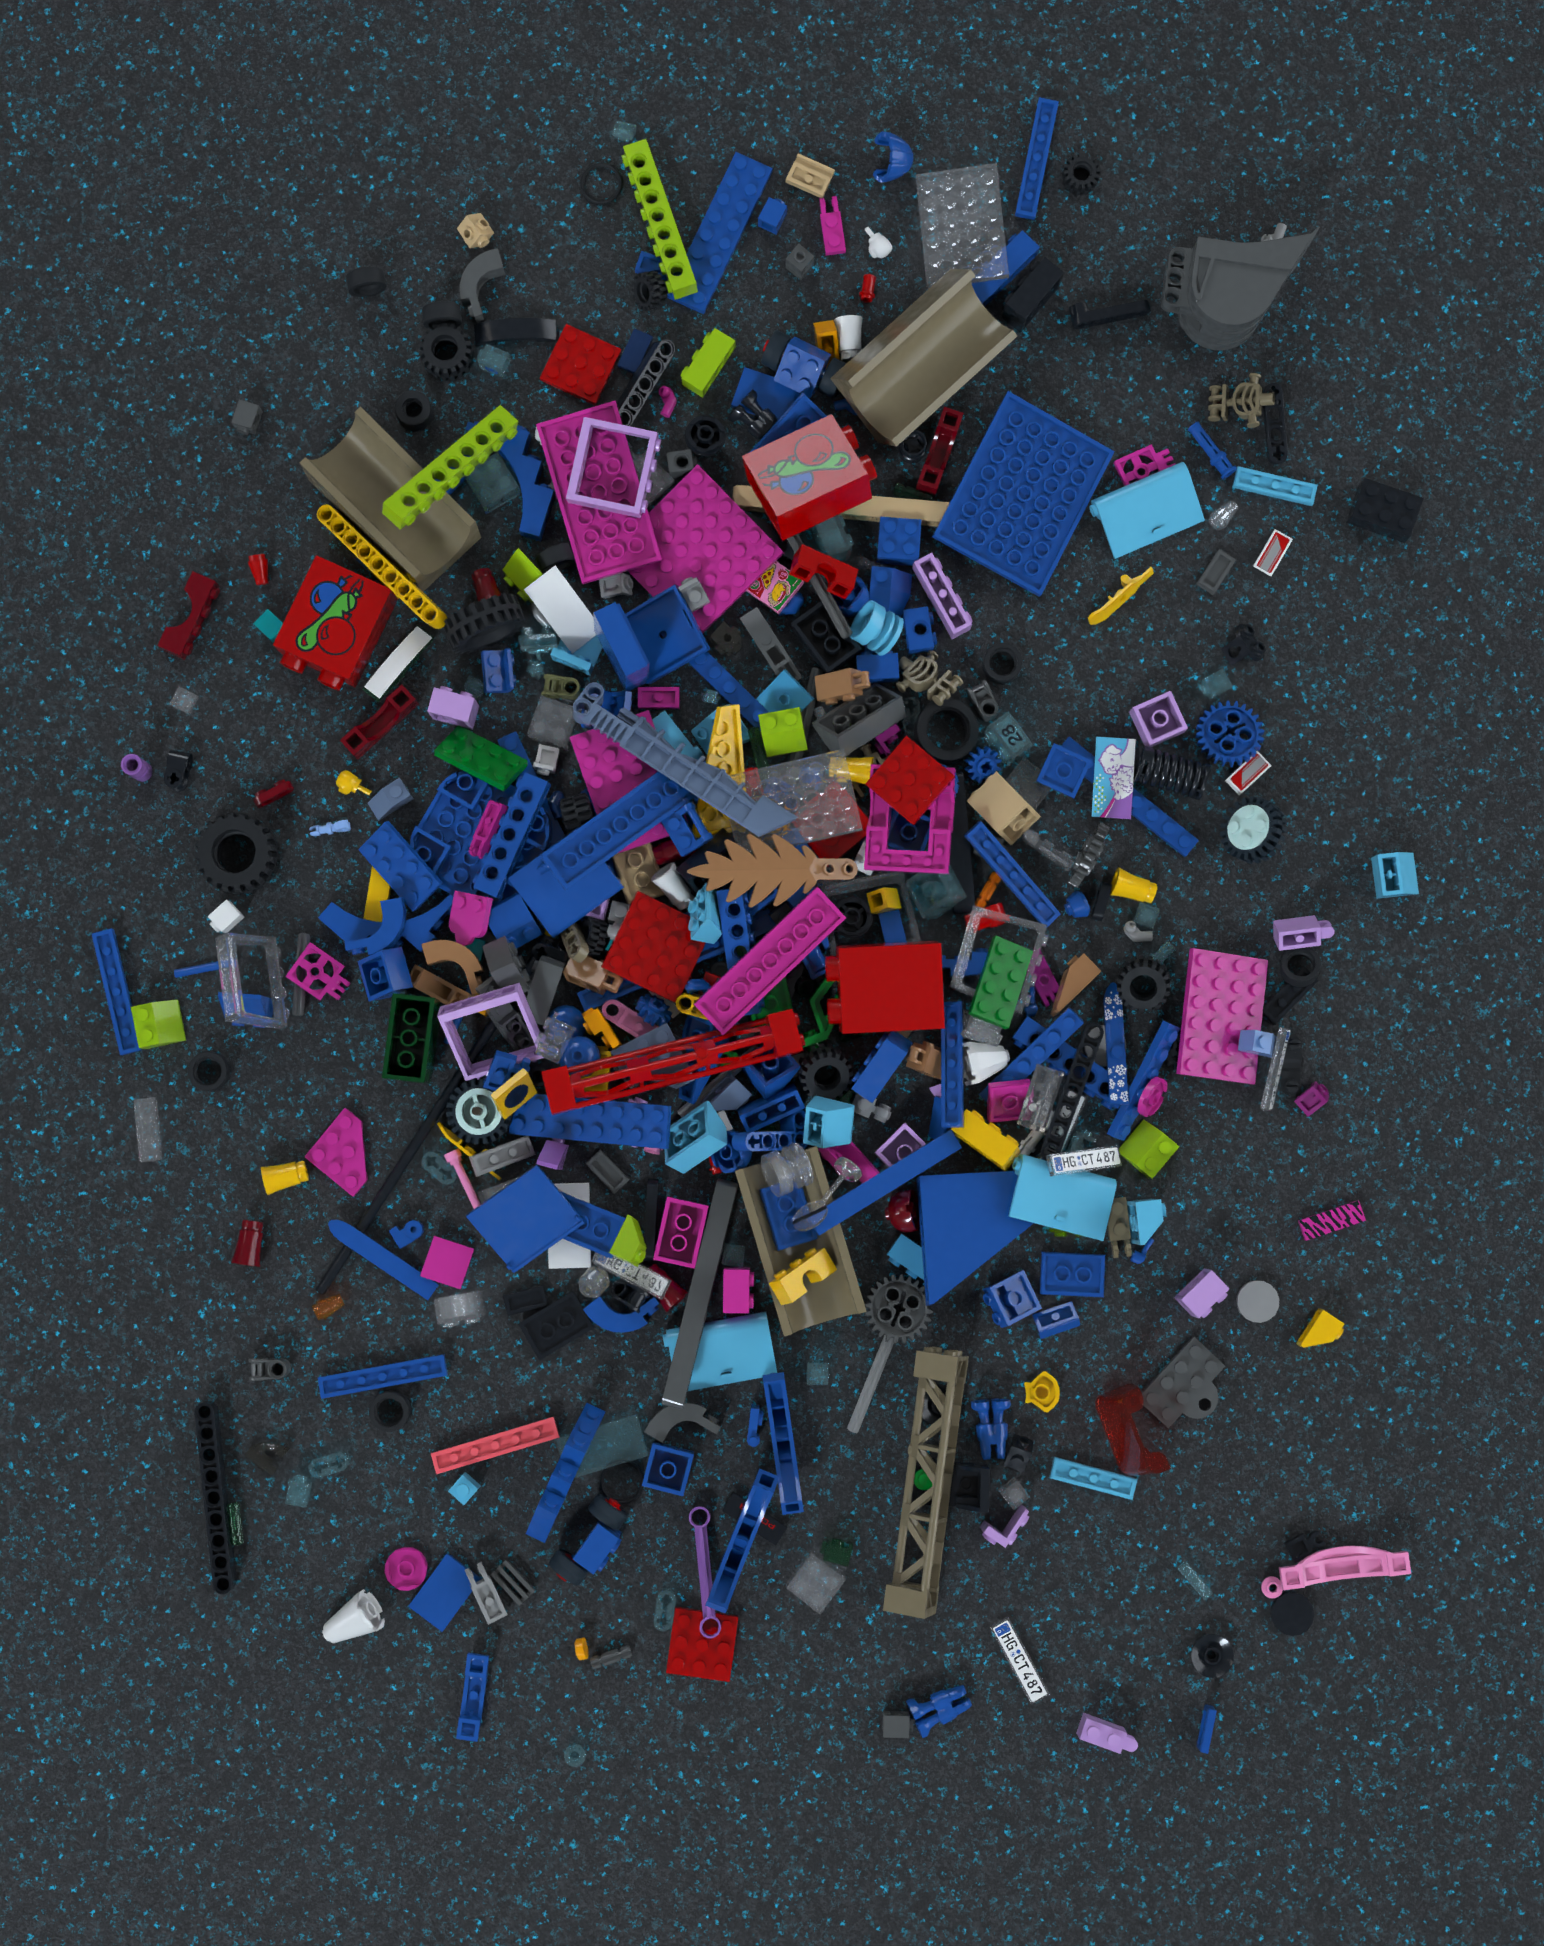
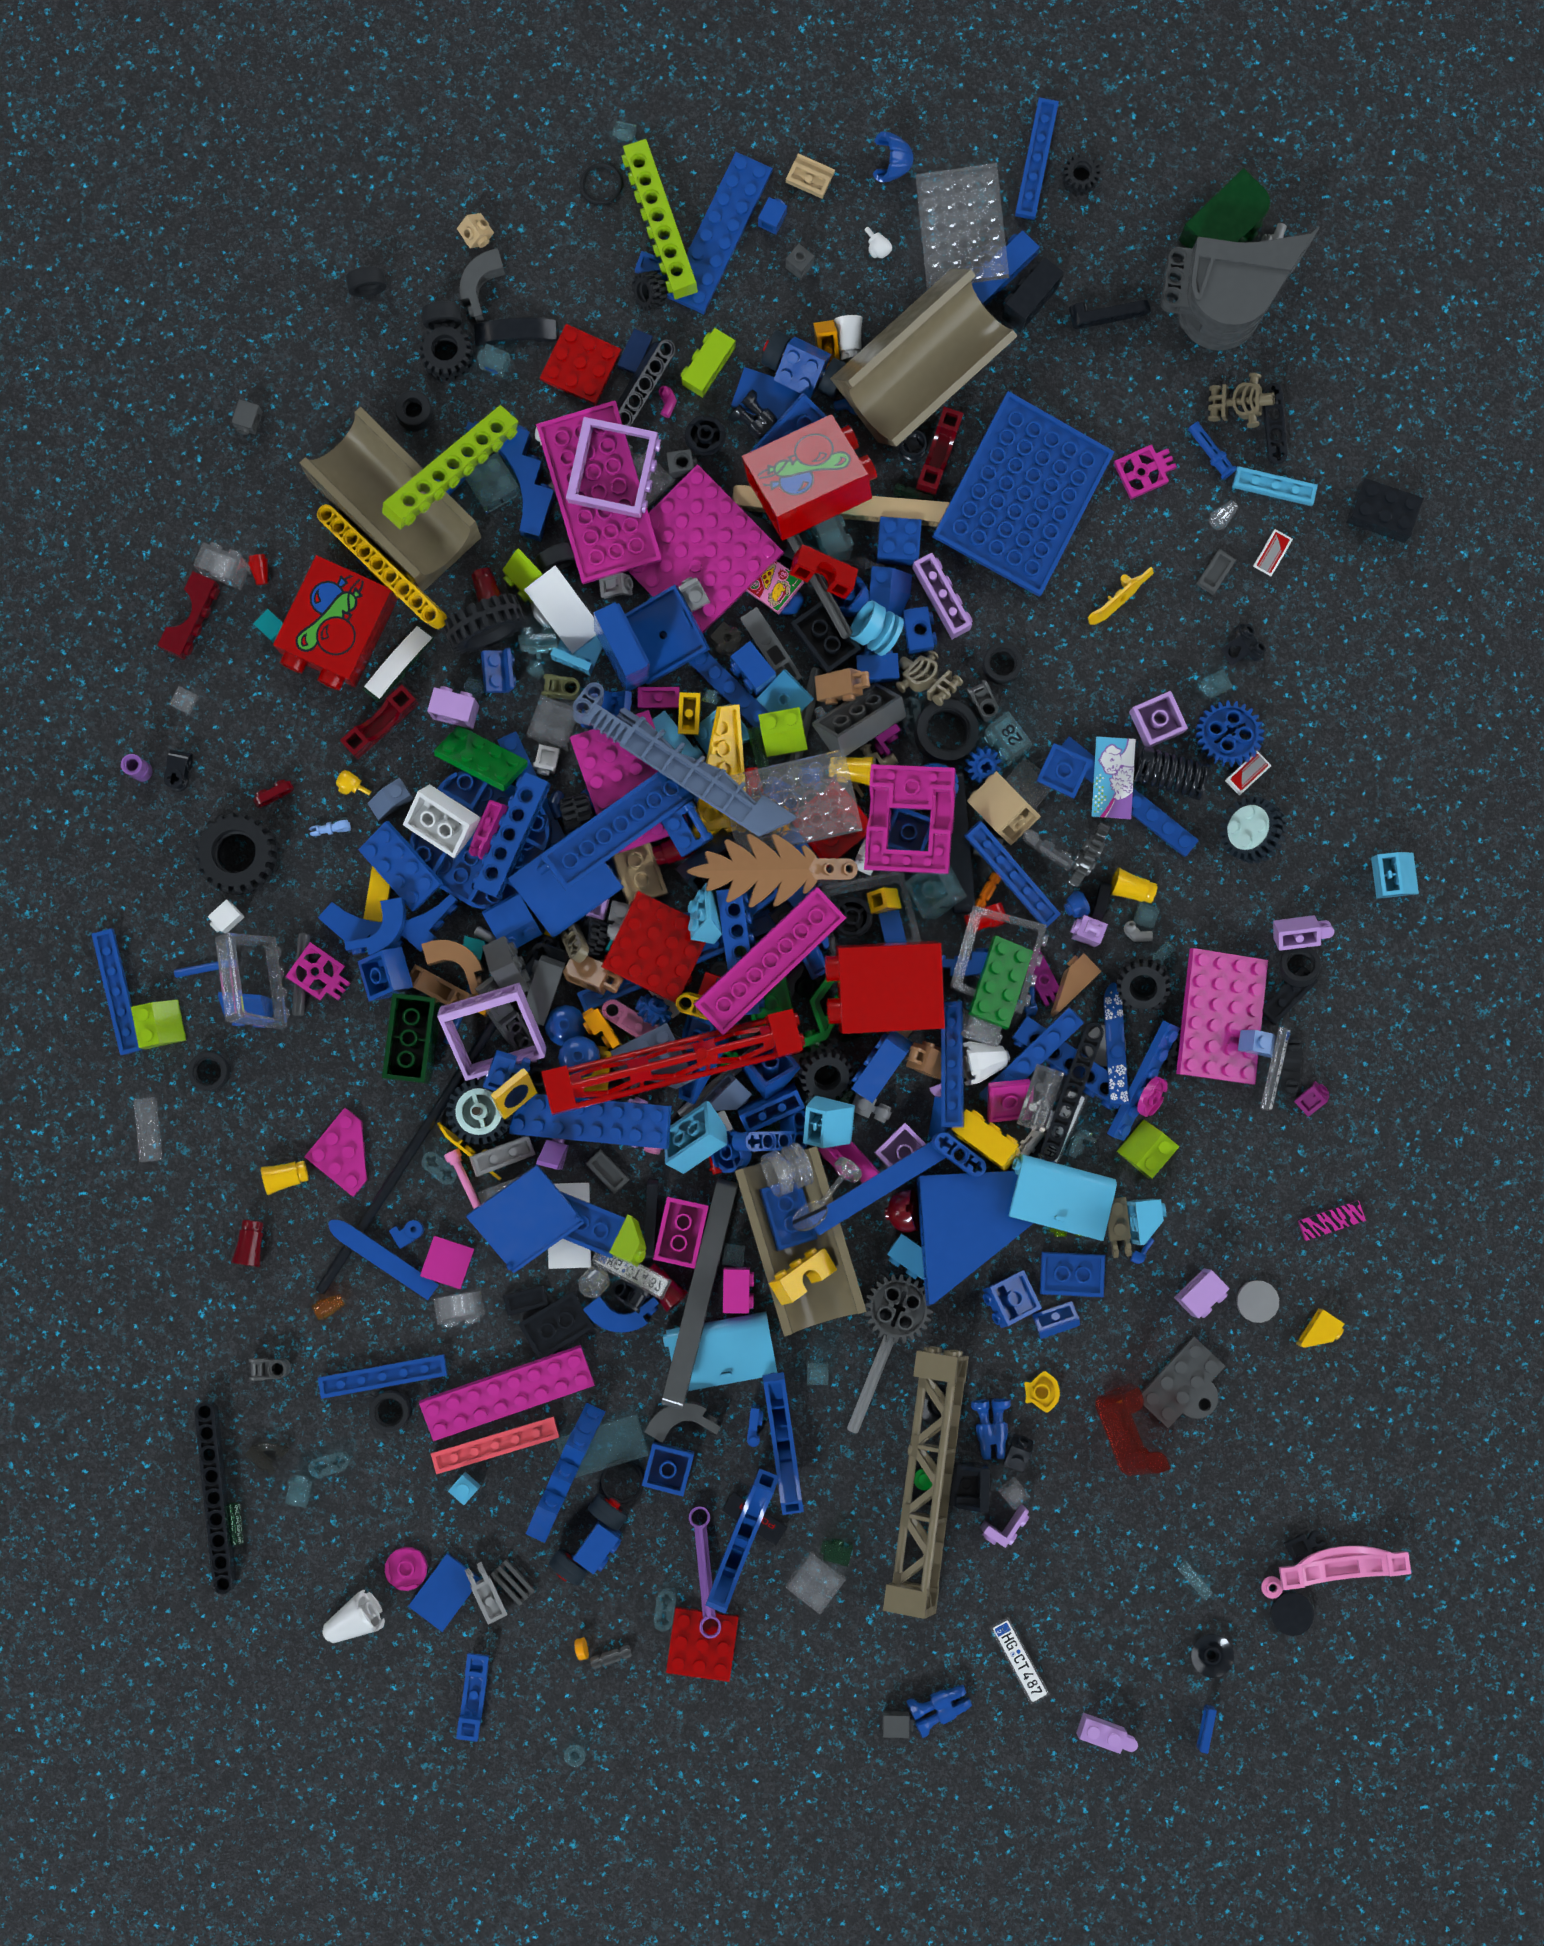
(222, 565): none -> clear brick
(441, 820): none -> white slope
(469, 916): dark pink plate -> none
(506, 1393): none -> dark pink plate
(555, 1039): clear bracket -> none
(673, 886): white plant -> none
(689, 713): none -> yellow slope
(697, 985): blue arm -> none
(752, 668): none -> blue brick
(832, 228): dark pink hinge -> none
(867, 293): red pin -> none
(910, 780): red plate -> none
(950, 1155): none -> blue beam
(1083, 1160): tile -> none
(1088, 931): none -> lavender brick
(1093, 1478): medium azure tile -> none
(1156, 501): medium azure door -> none
(1231, 214): none -> dark green brick

